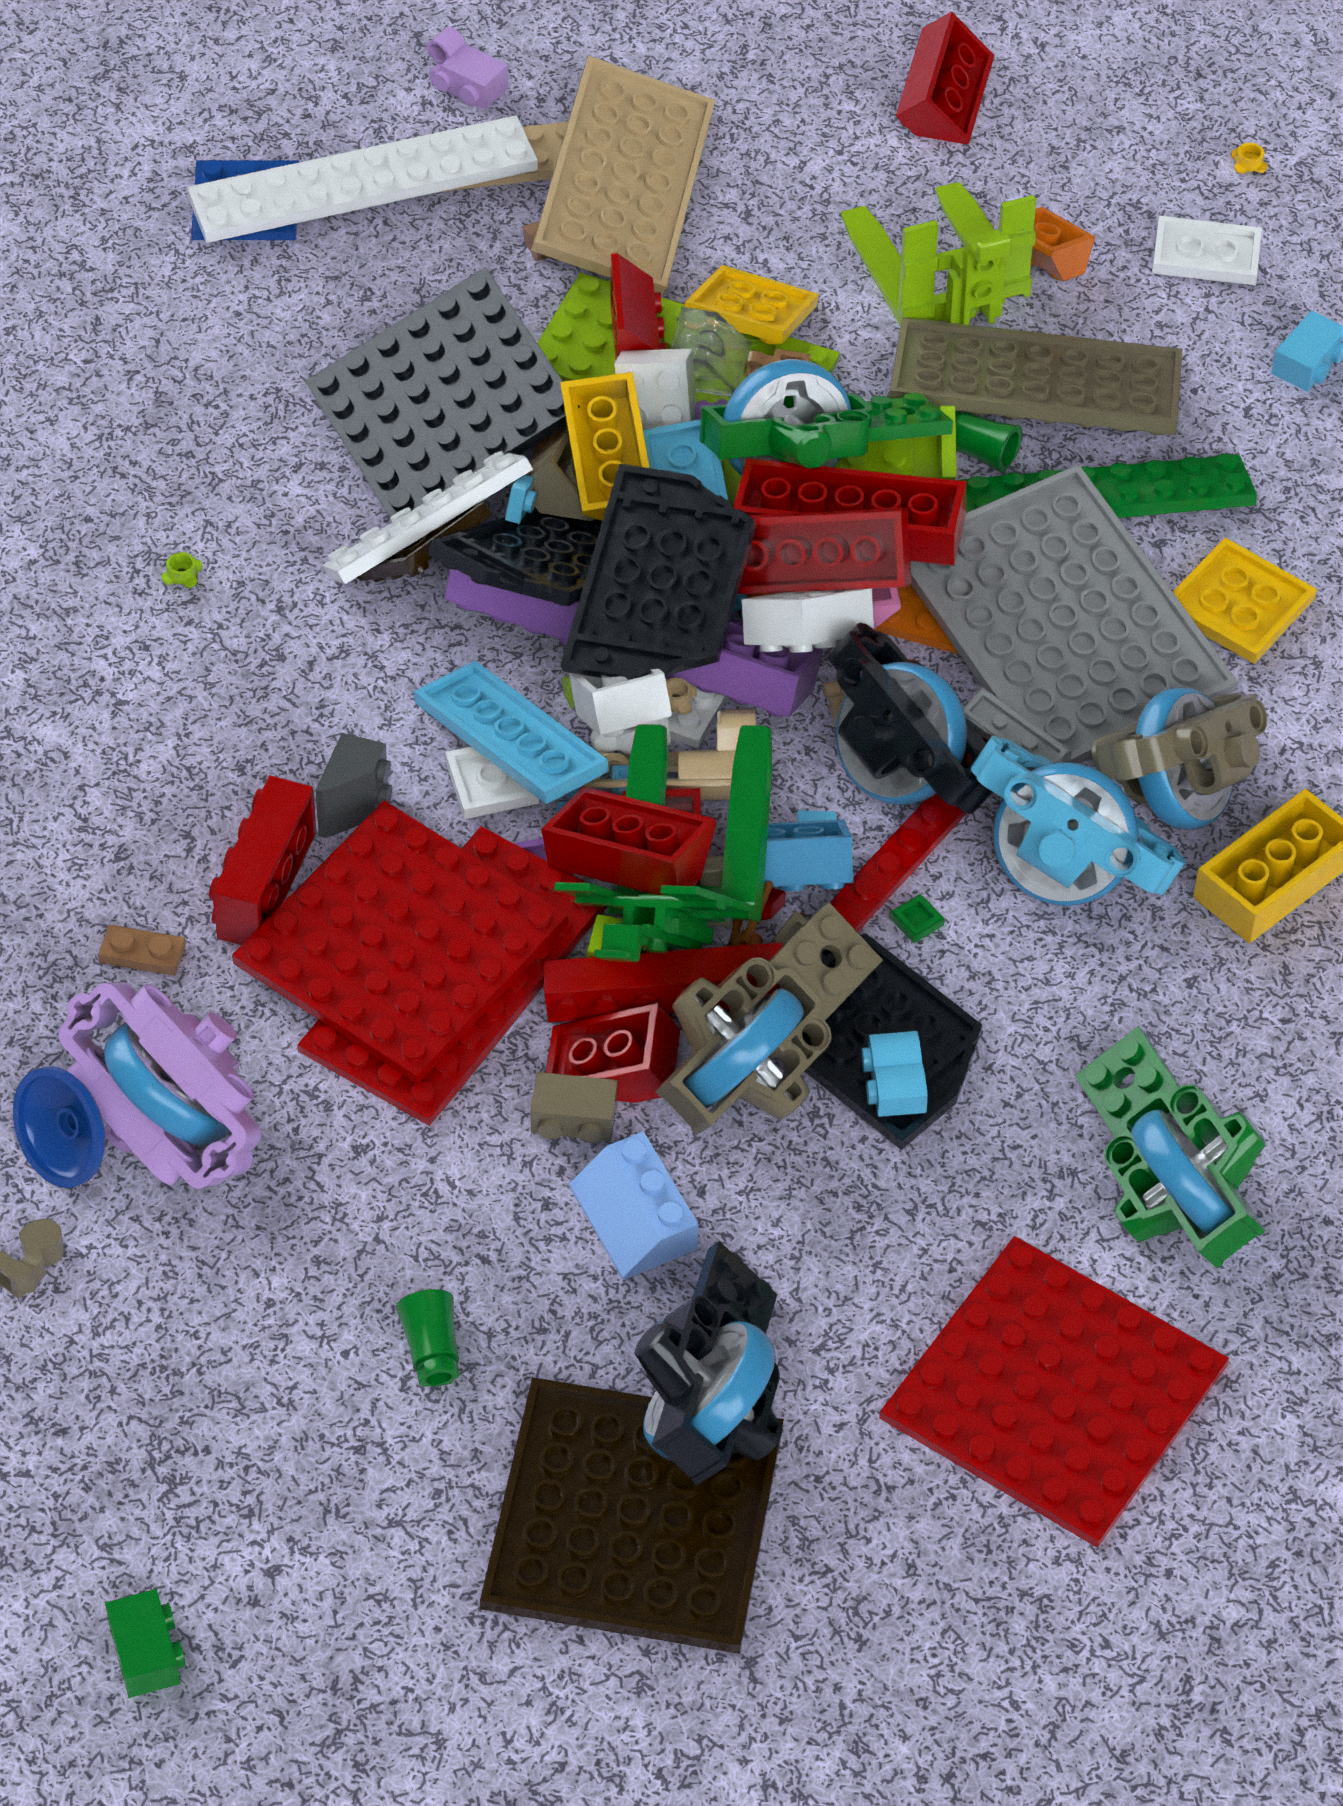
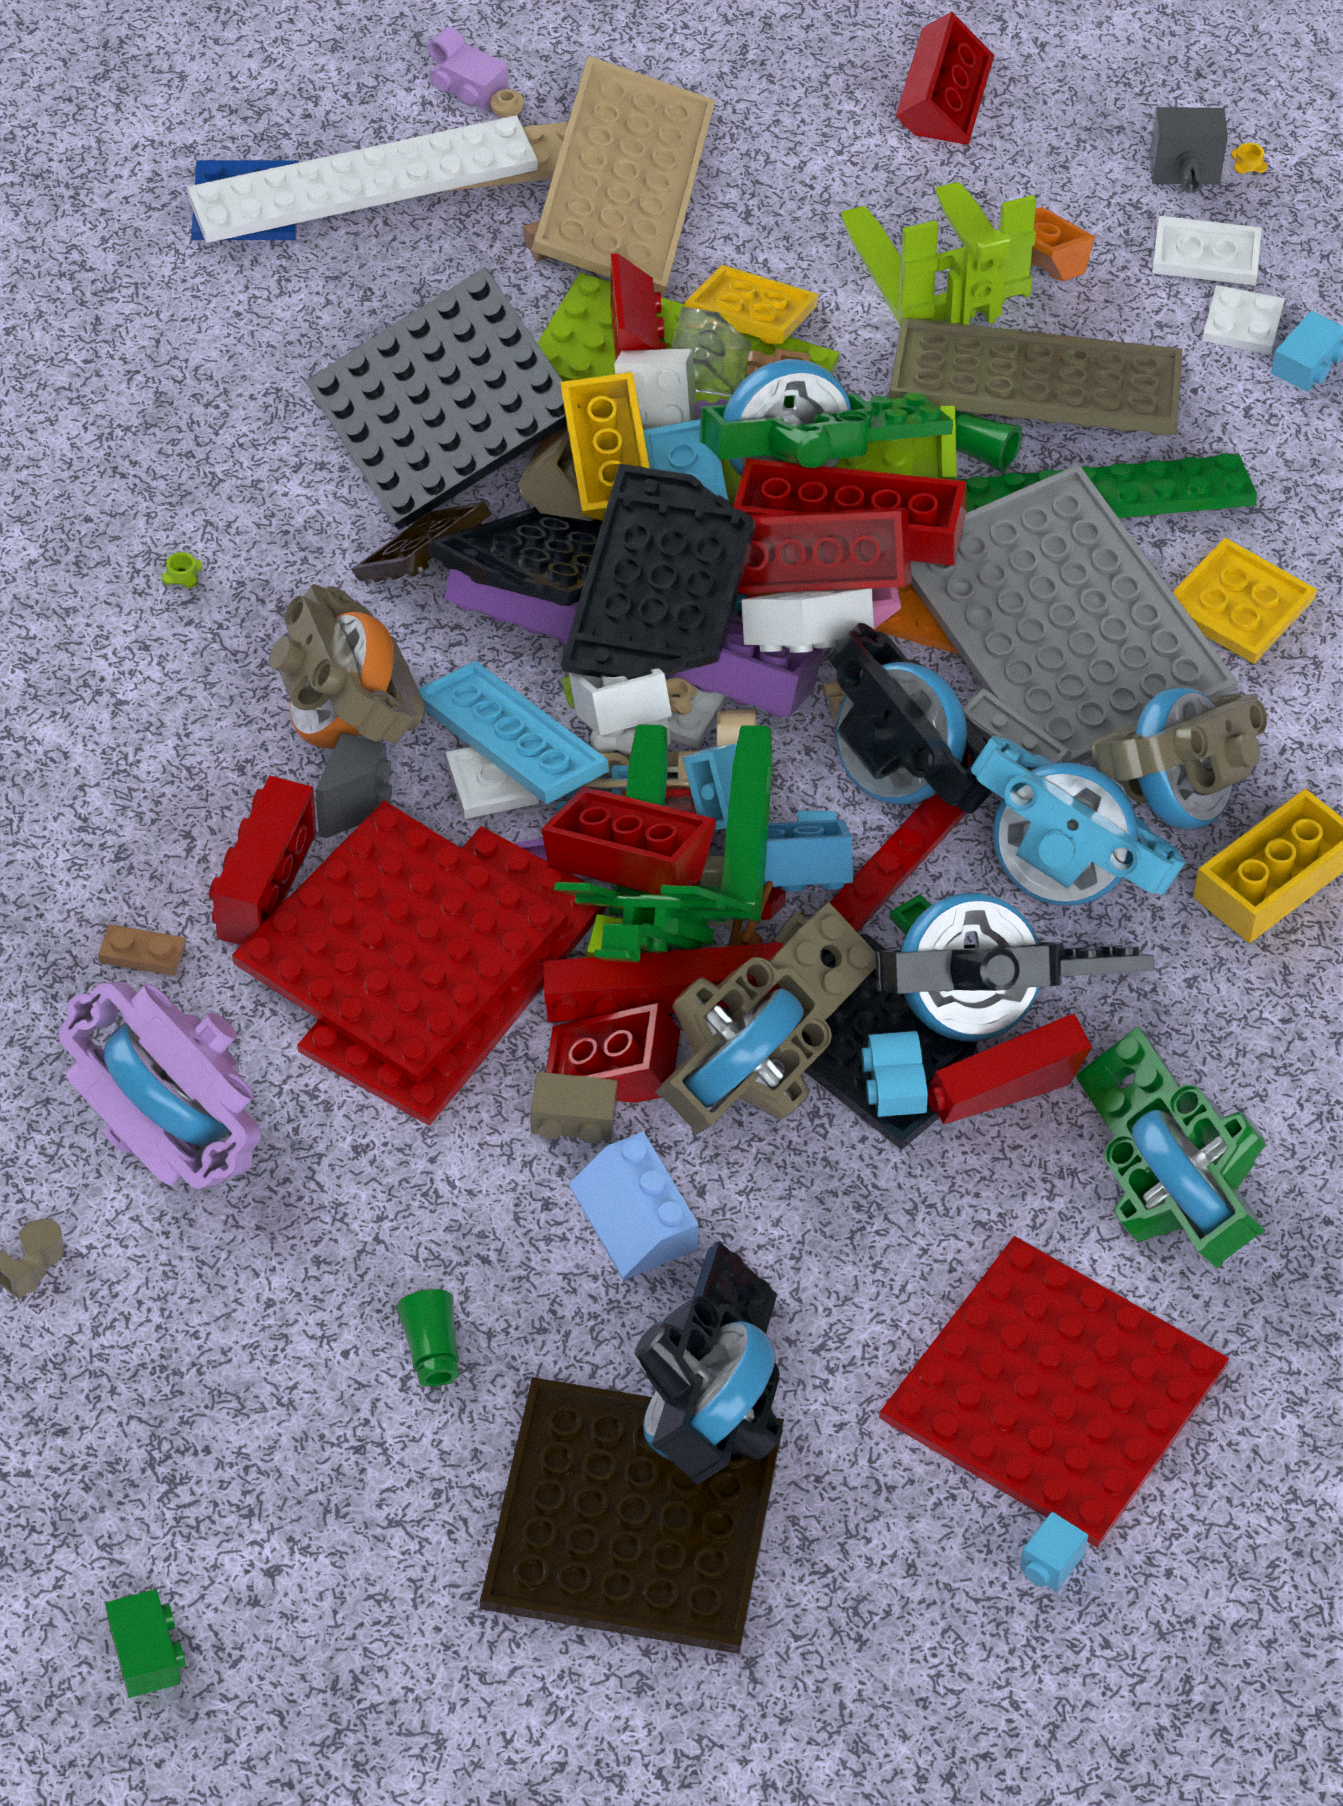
(58, 1126): blue dish -> none
(343, 671): none -> dark tan piece
(435, 511): white plate -> none
(507, 103): none -> tan plate
(521, 499): medium azure plate -> none
(710, 781): none -> medium azure brick
(987, 985): none -> piece
(1010, 1071): none -> red slope
(1053, 1552): none -> medium azure brick
(1188, 146): none -> dark grey brick
(1243, 319): none -> white plate

